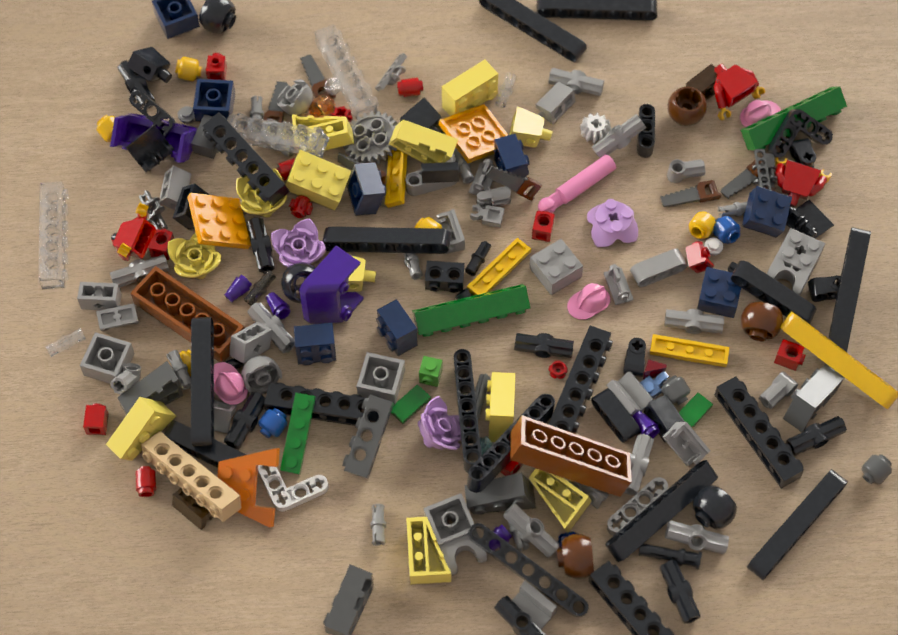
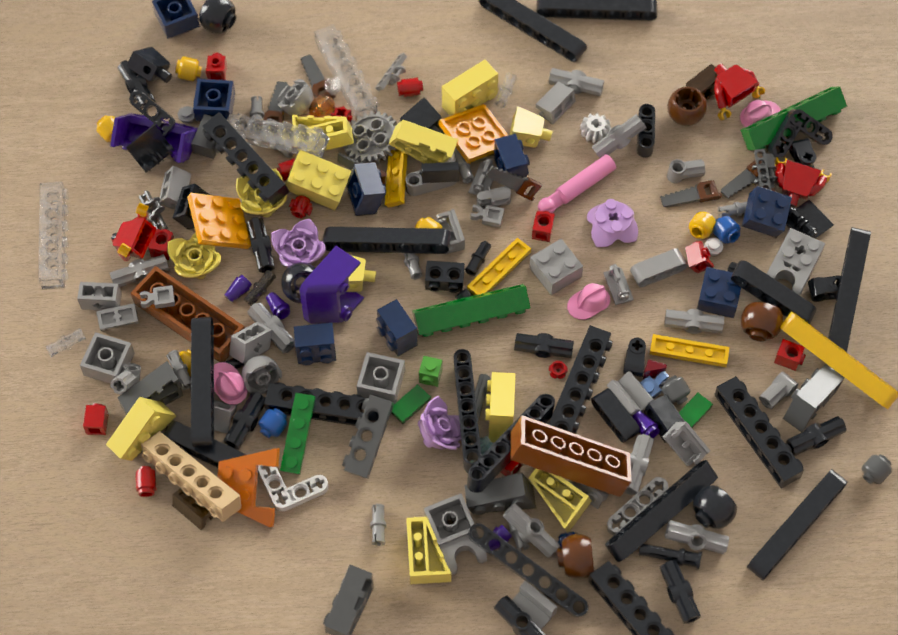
(160, 297): none -> light grey plate

